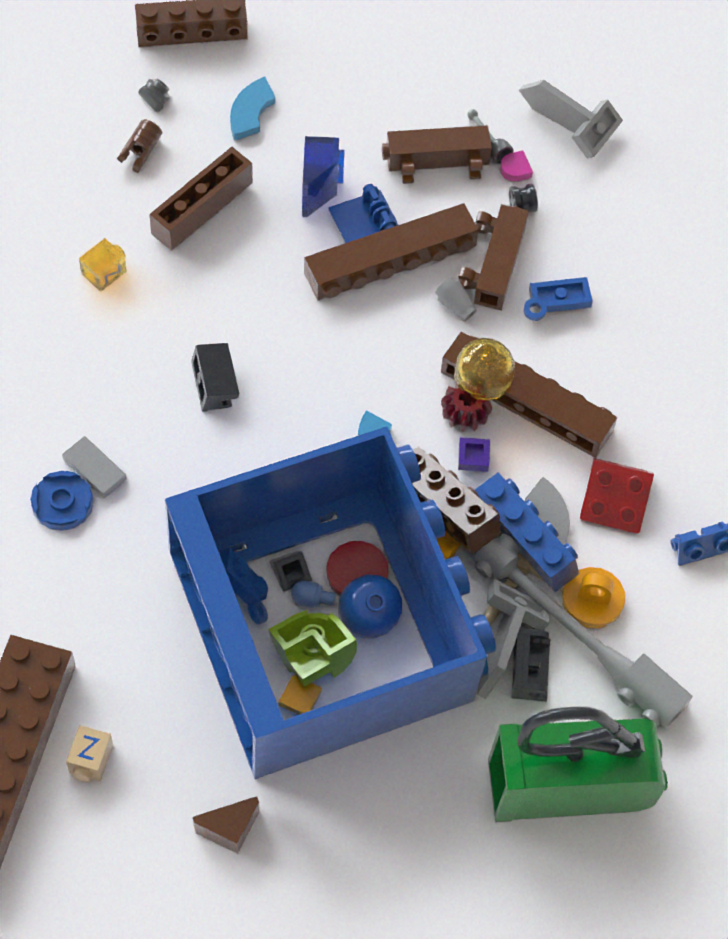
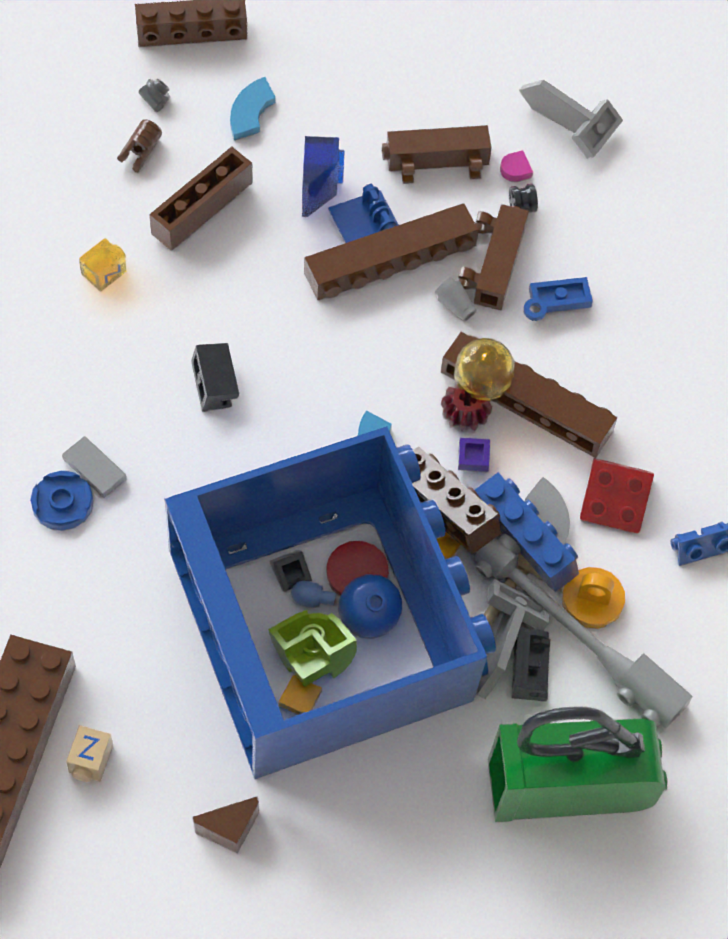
(246, 584): blue hinge -> none
(500, 146): dark grey hinge -> none

